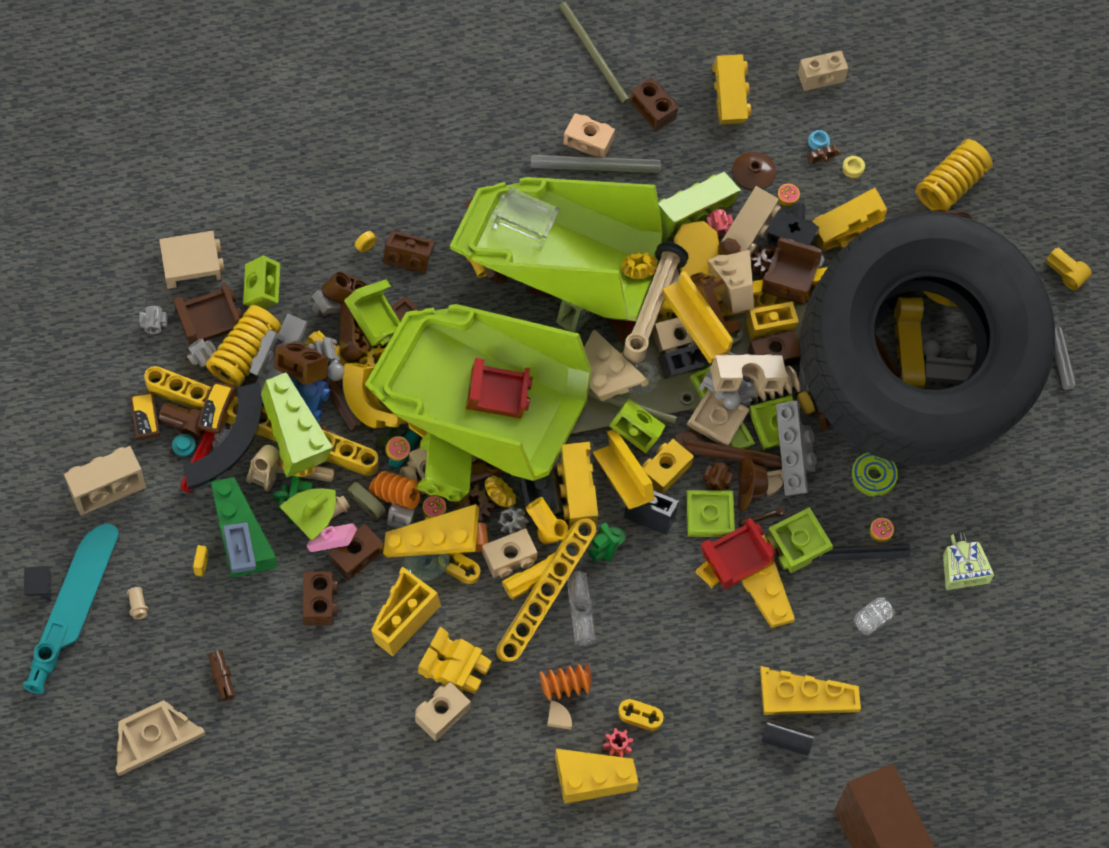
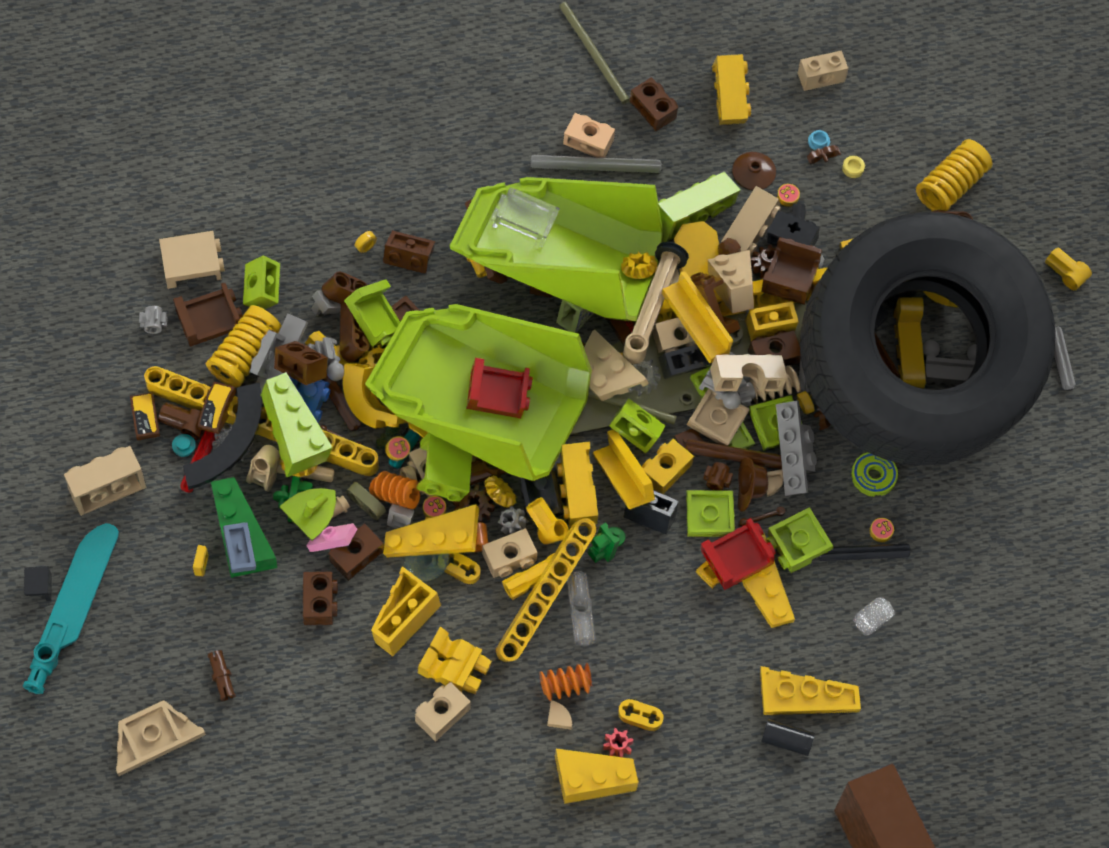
(137, 603): tan pin -> none
(200, 352): light grey gear -> none
(720, 221): coral gear -> none
(850, 219): yellow wedge -> none
(965, 564): torso -> none

